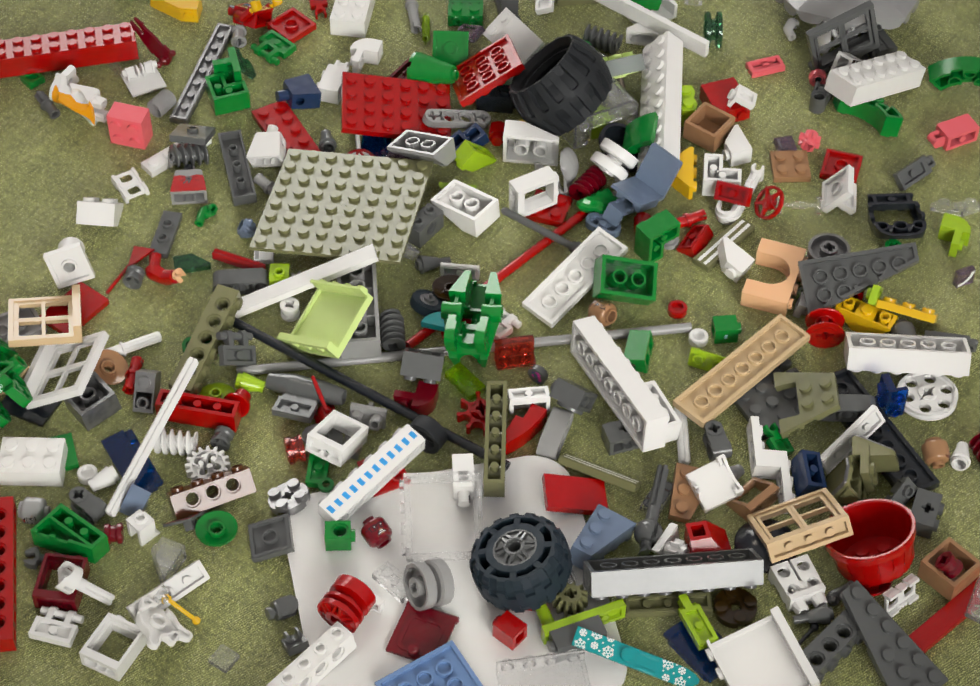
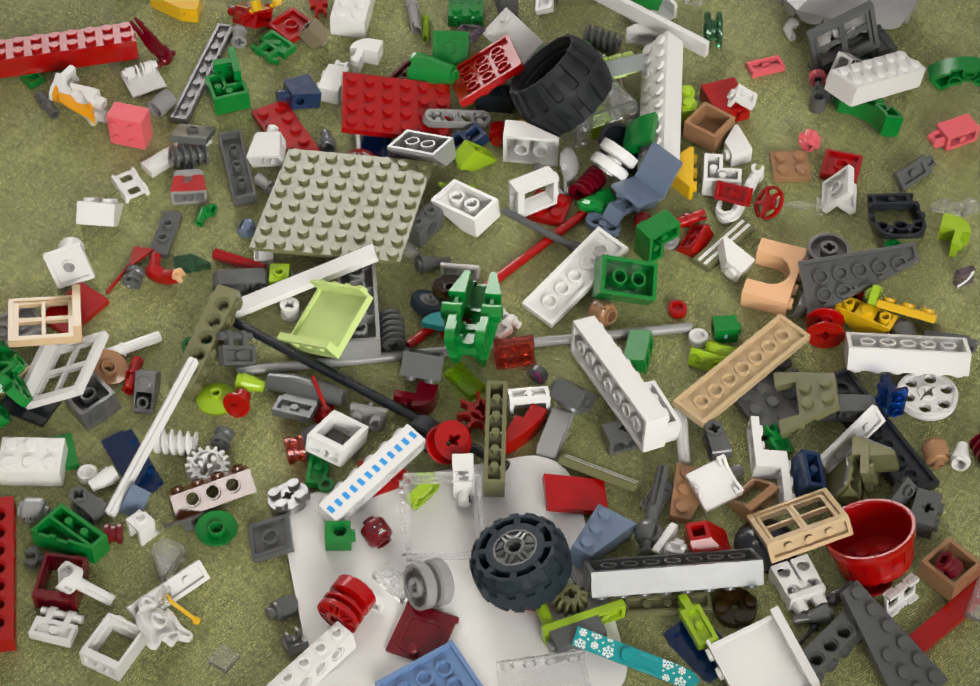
(202, 410): red brick -> none
(245, 65): clear green tile -> none
(314, 33): none -> dark tan brick
(422, 494): none -> lime beam
(442, 433): none -> red piece
(509, 629): red brick -> none
(719, 348): none -> lime beam
(785, 143): tile -> none

